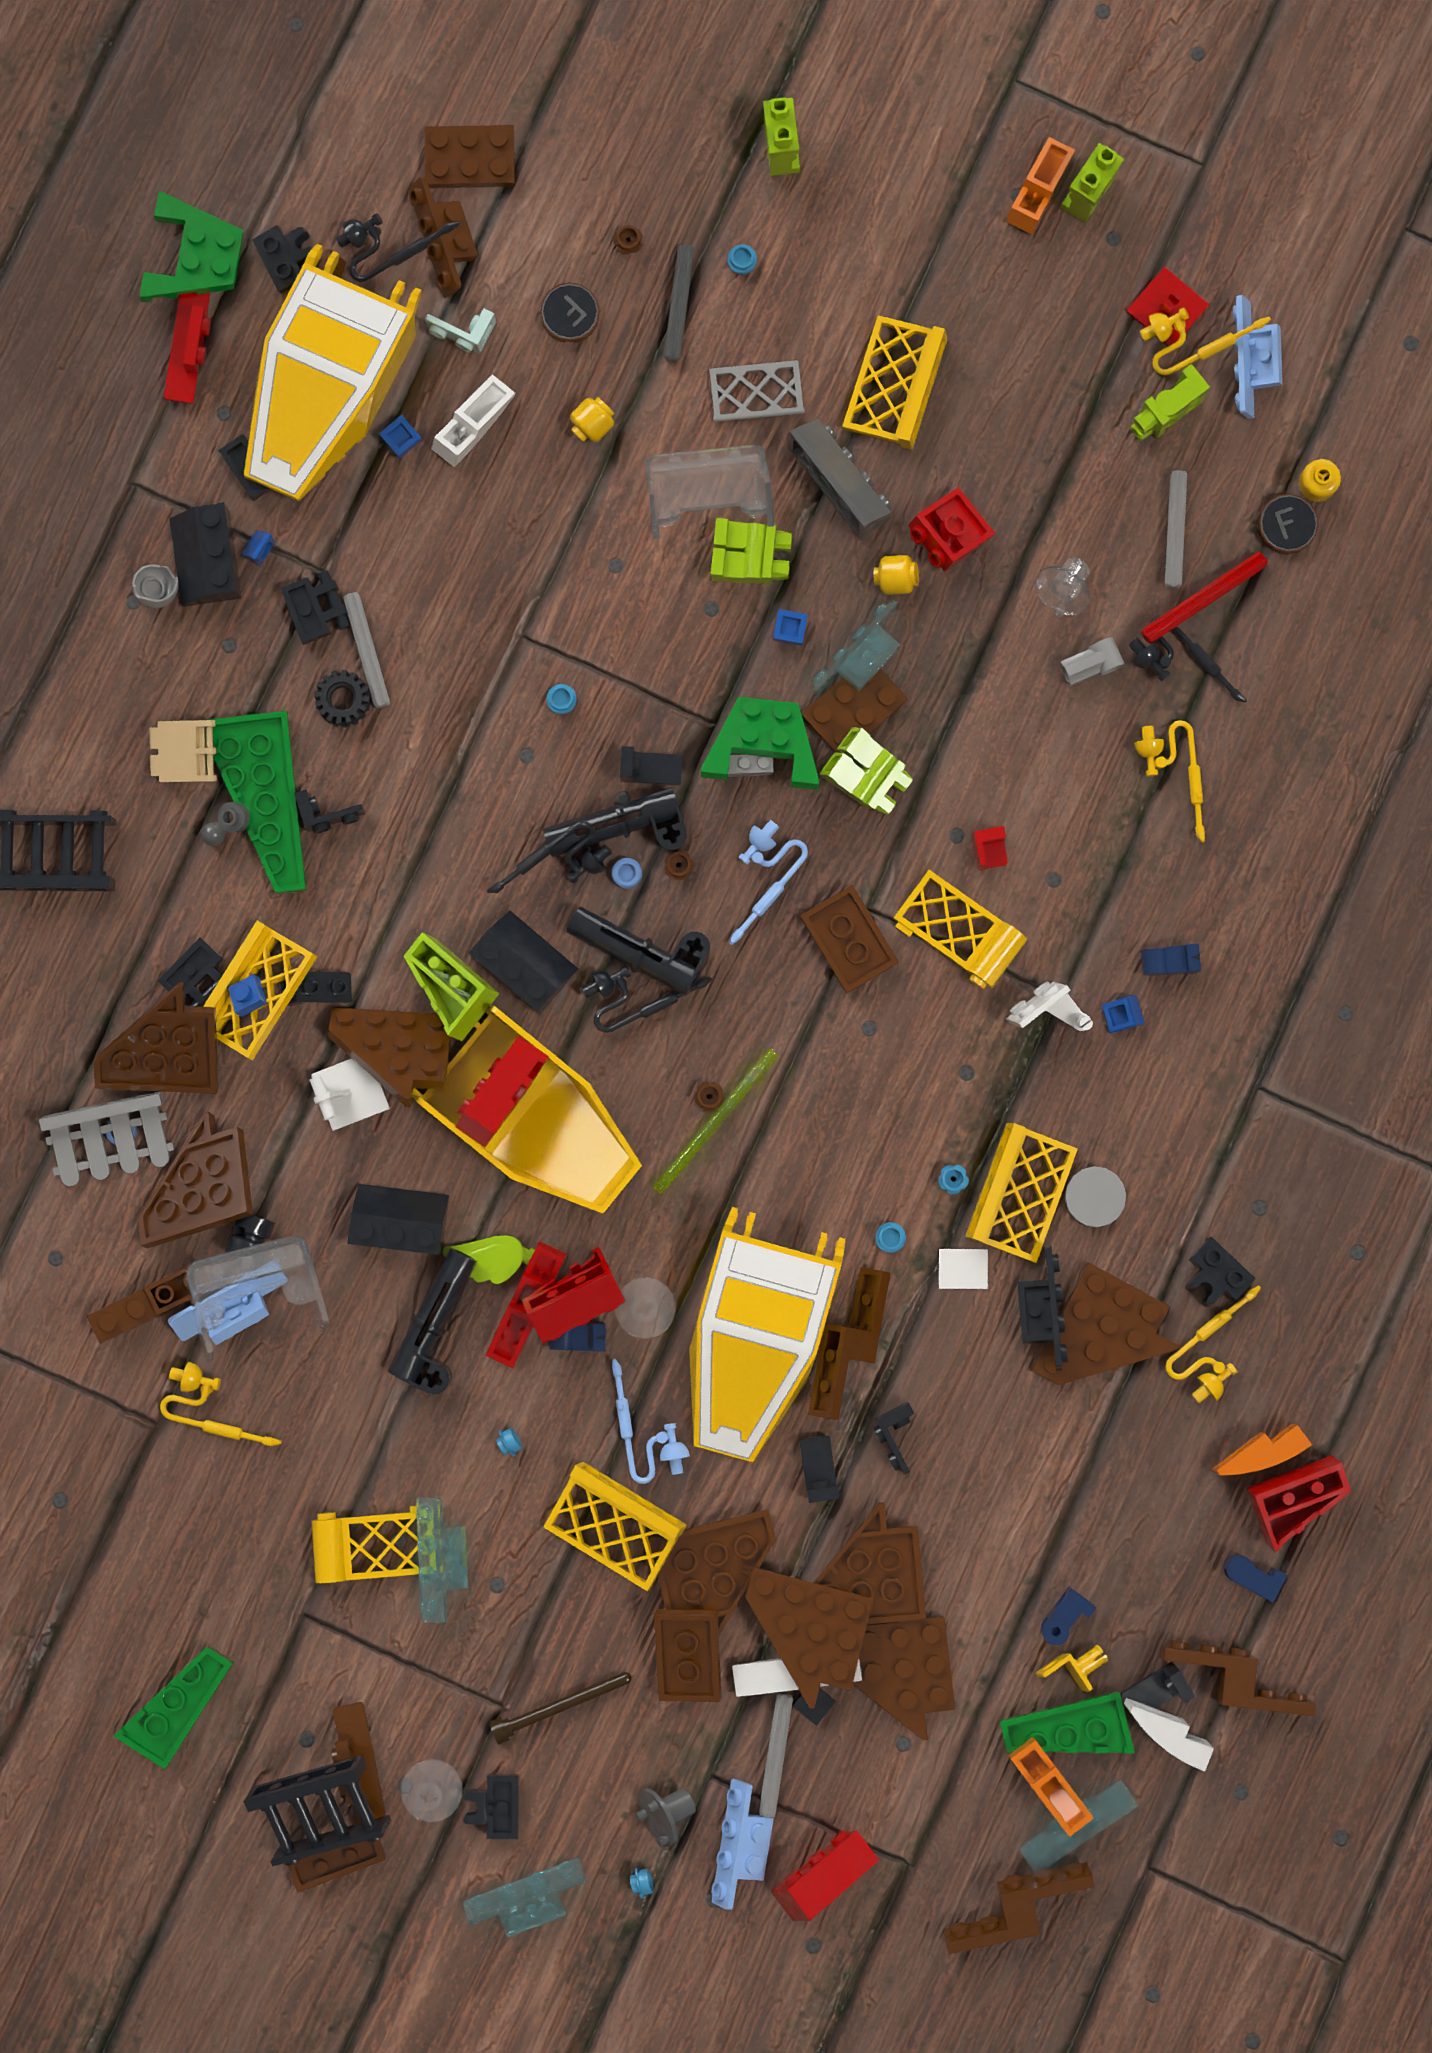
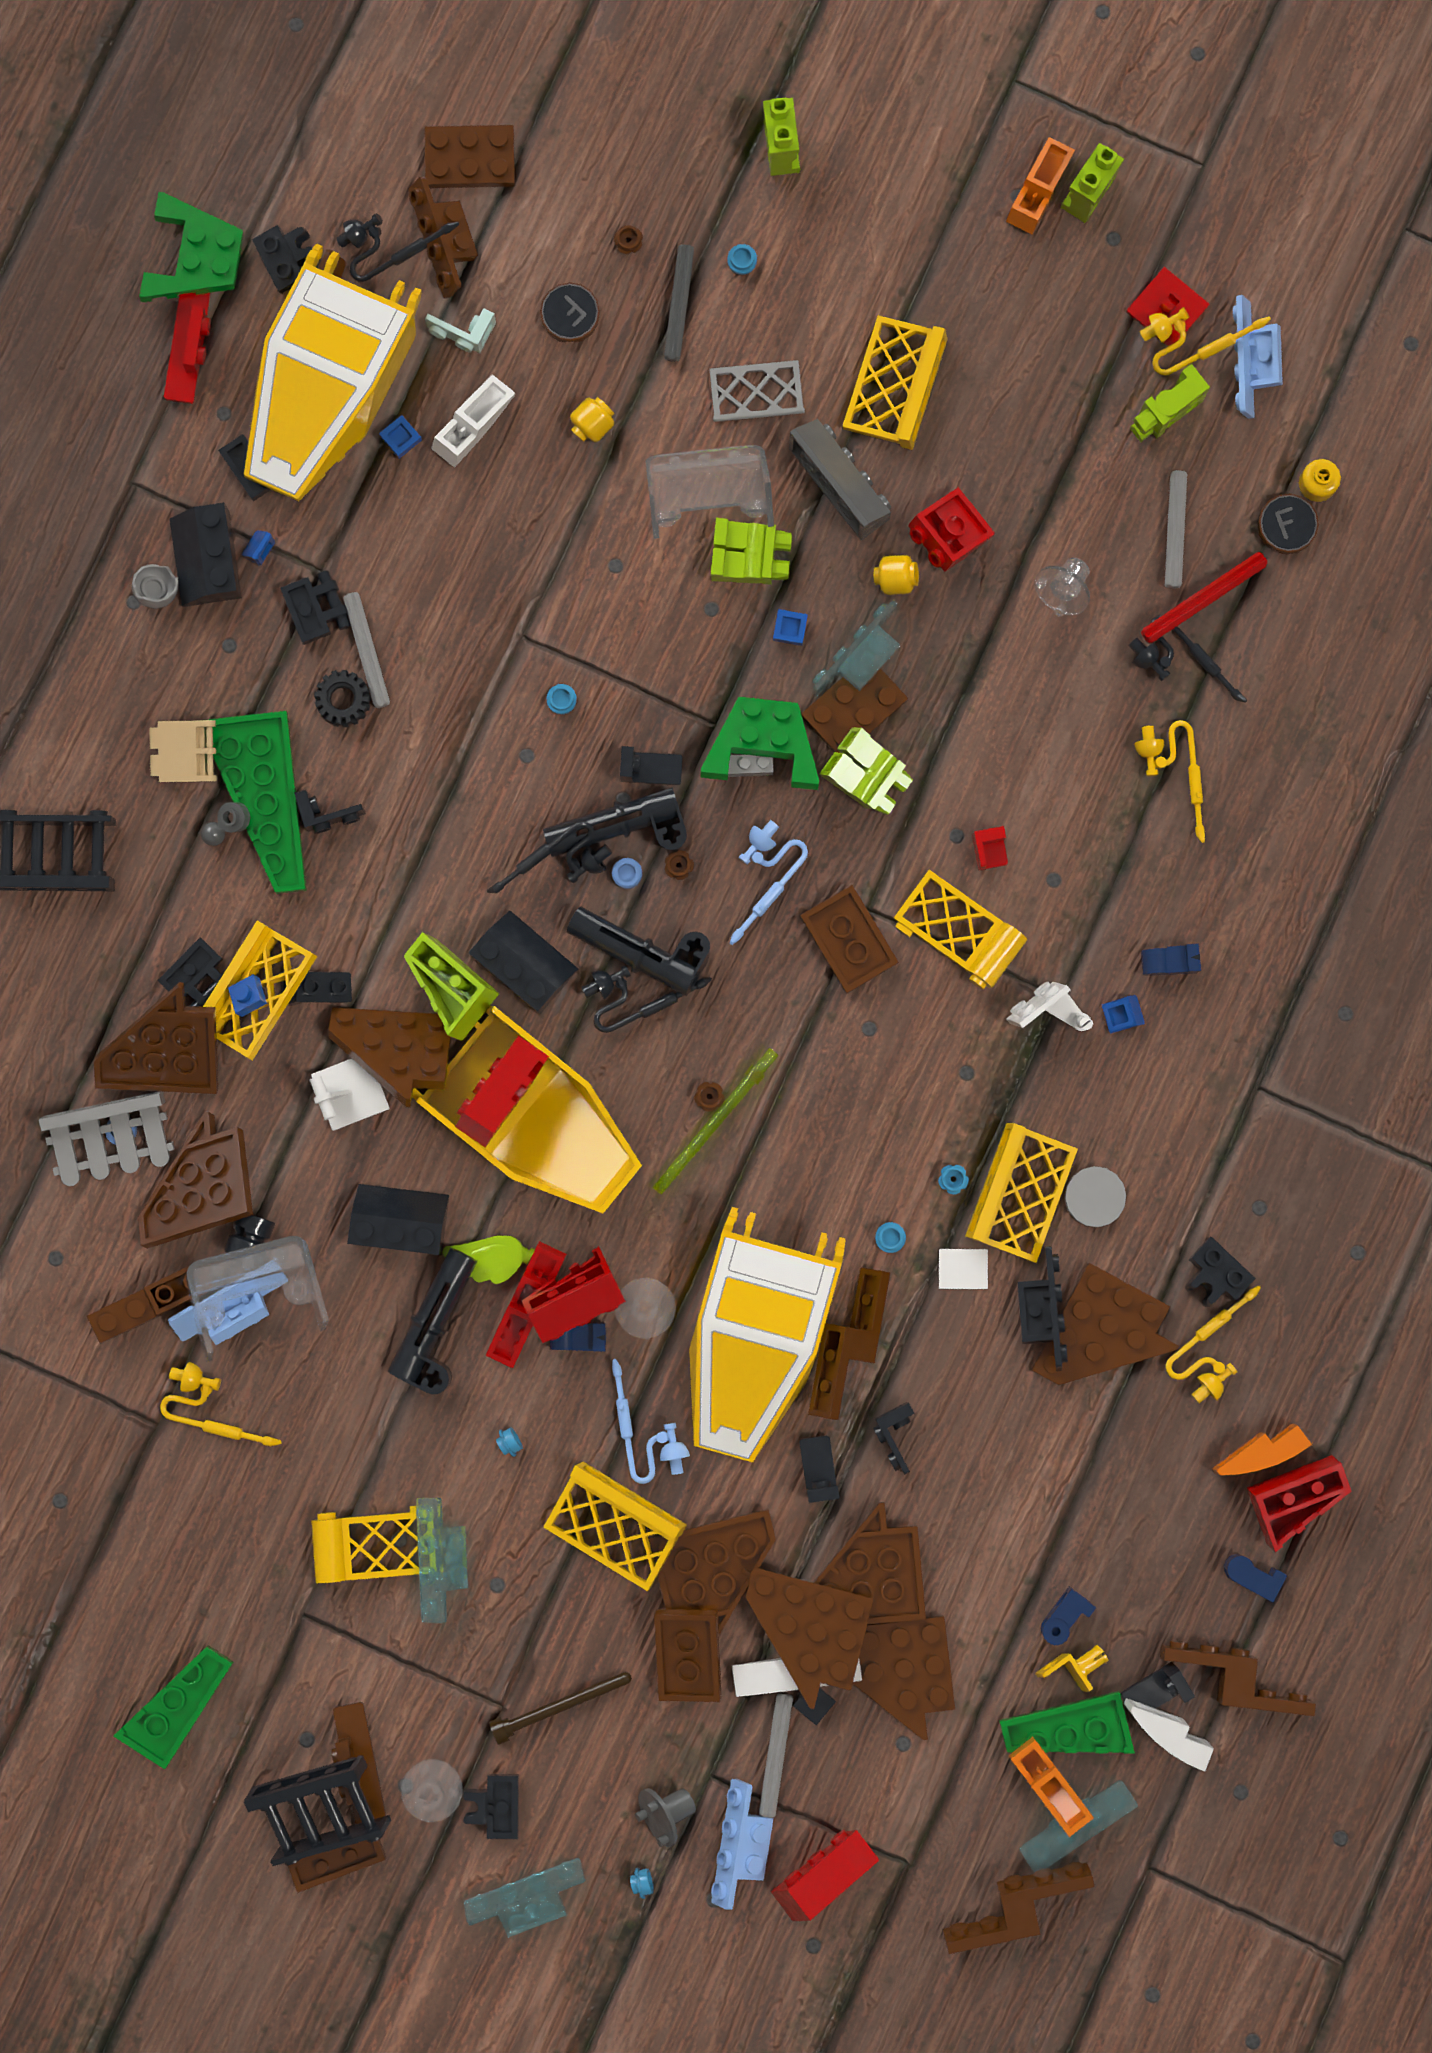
(1099, 659): light grey piece -> none

